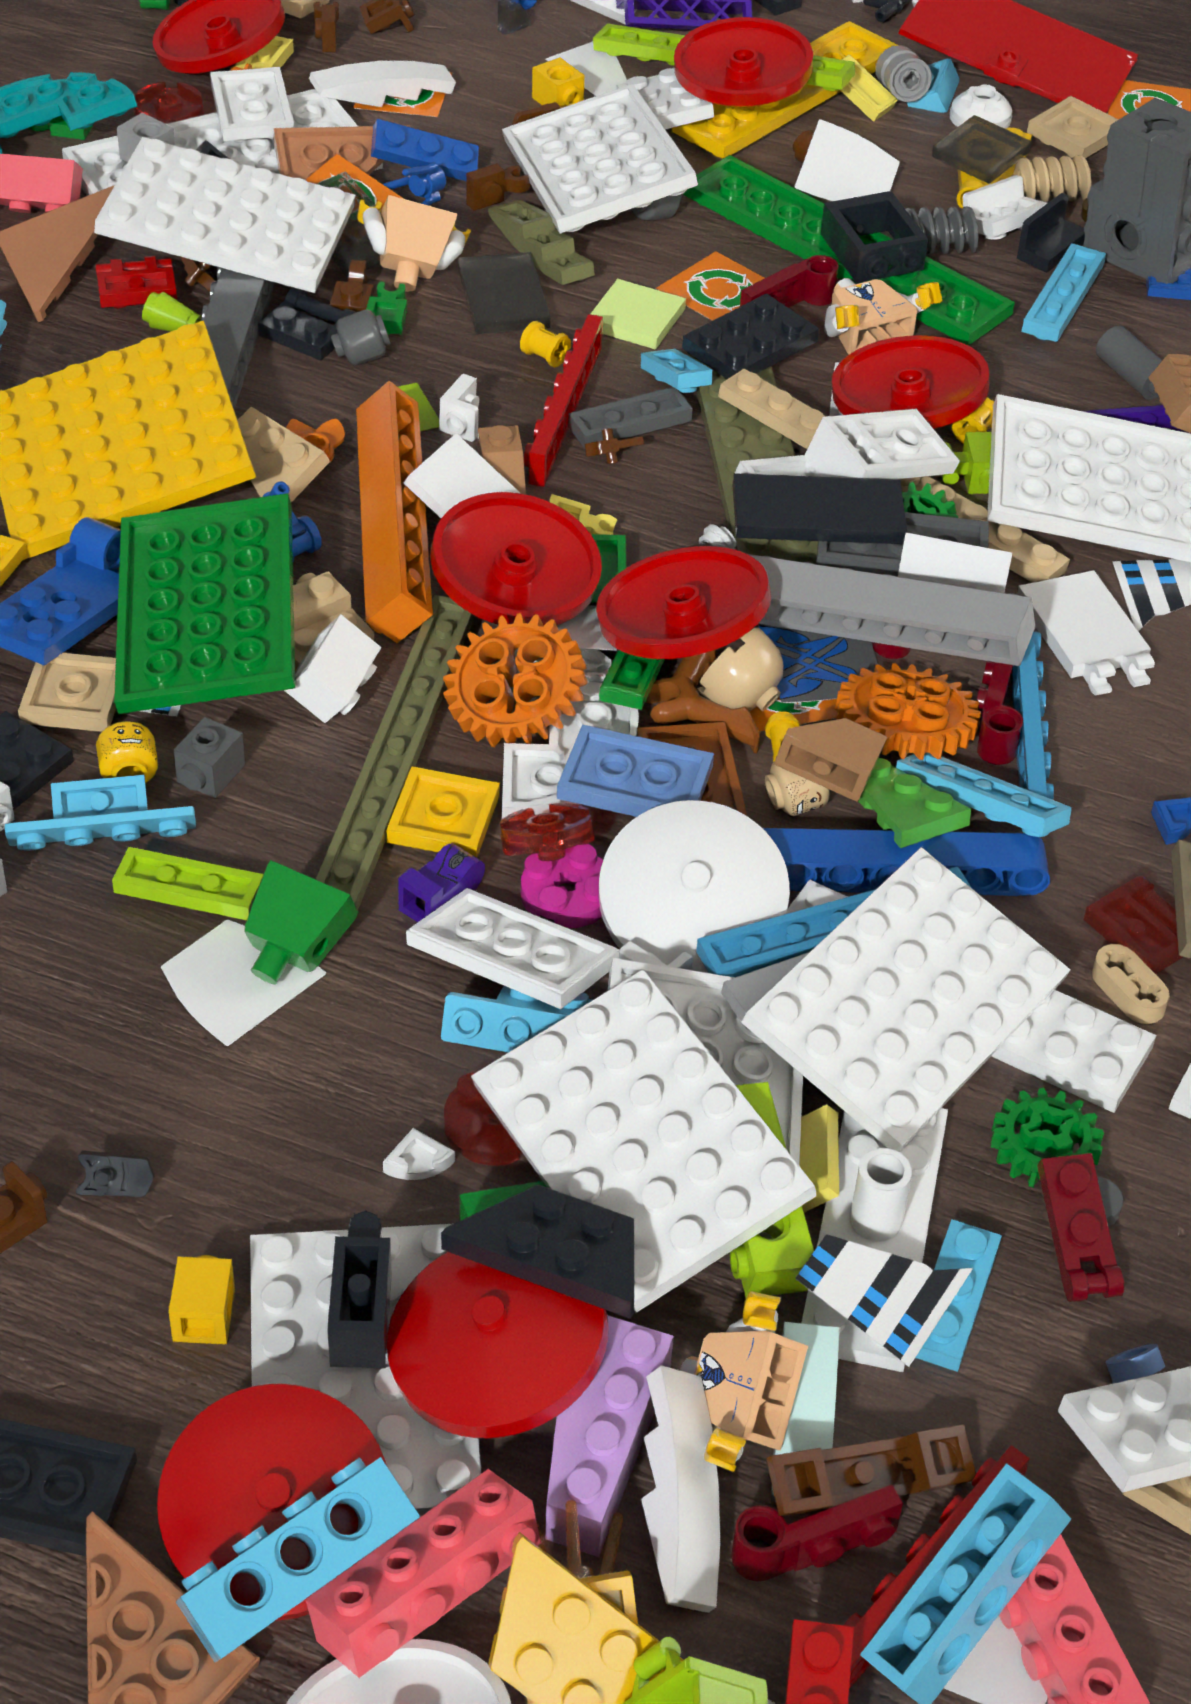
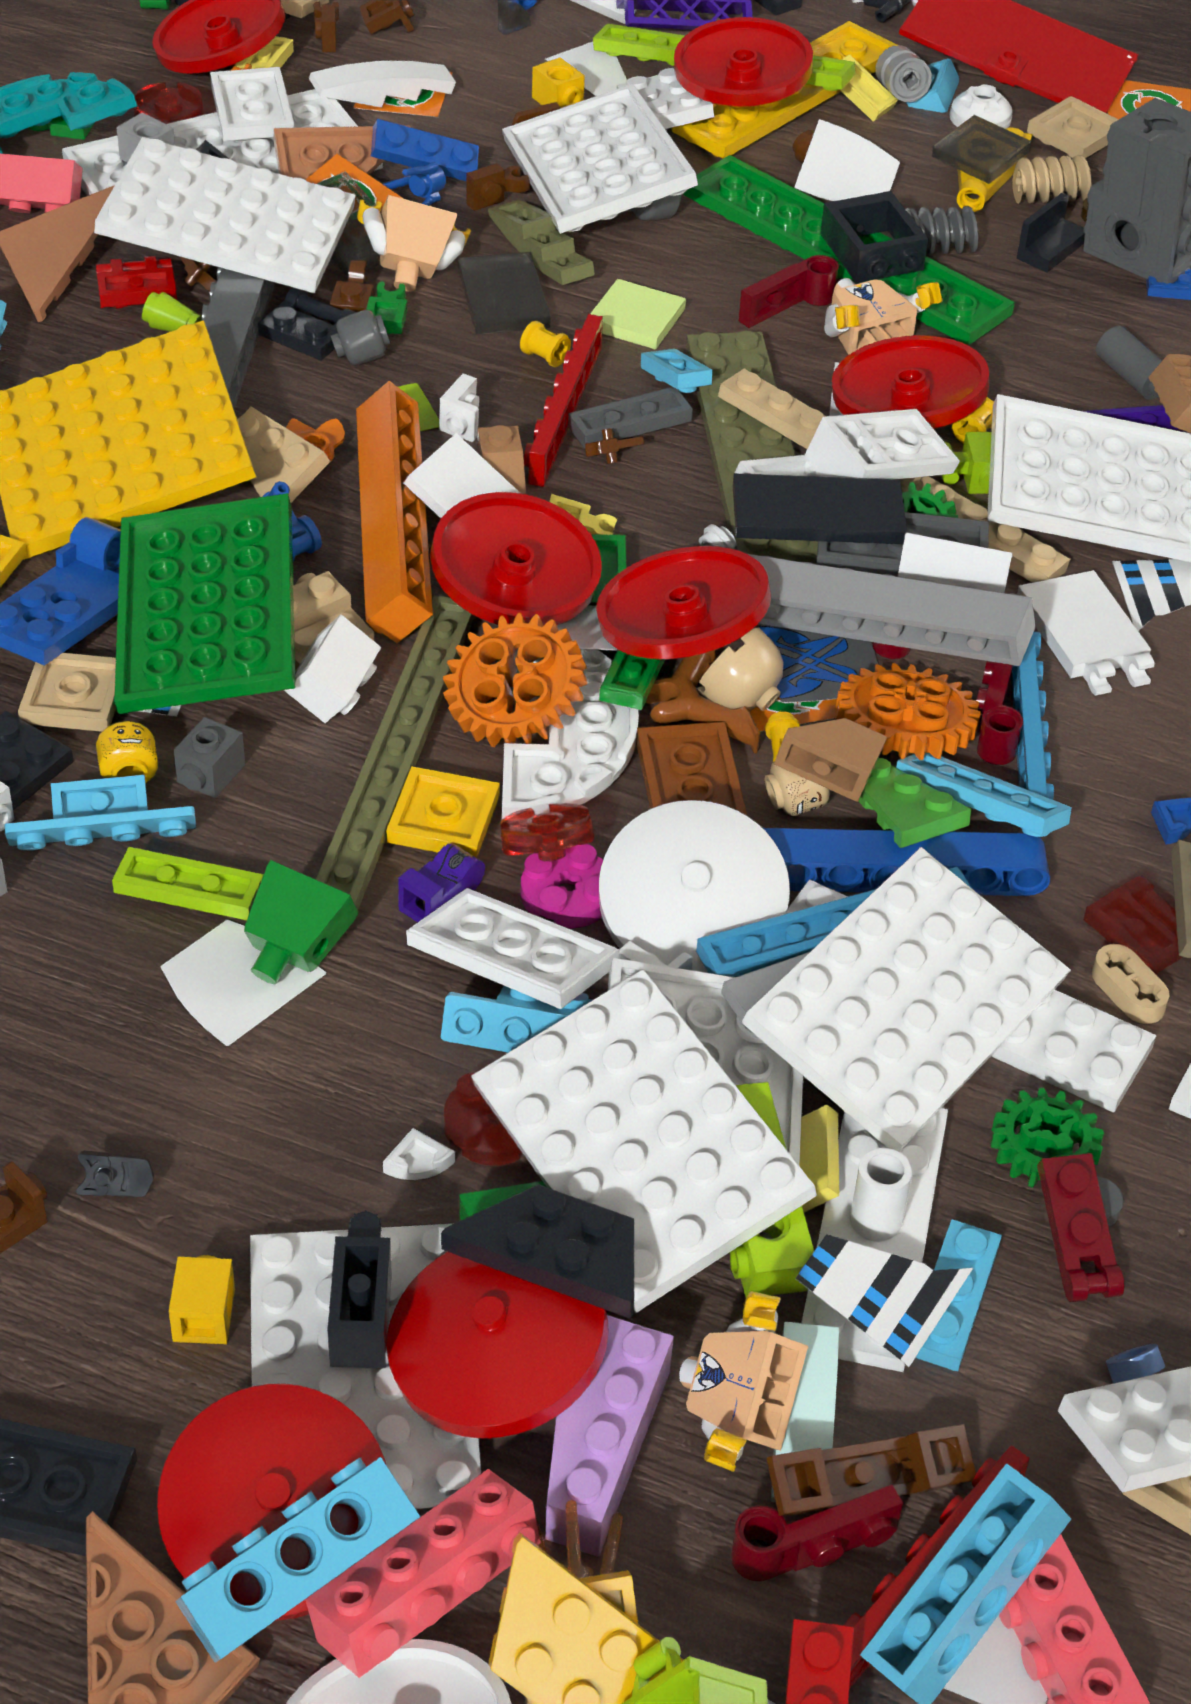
(631, 772): medium blue plate -> none
(685, 1503): white slope -> none
(711, 285): orange sticker -> none
(750, 337): black plate -> none
(1001, 207): white bracket -> none
(1063, 293): medium azure plate -> none

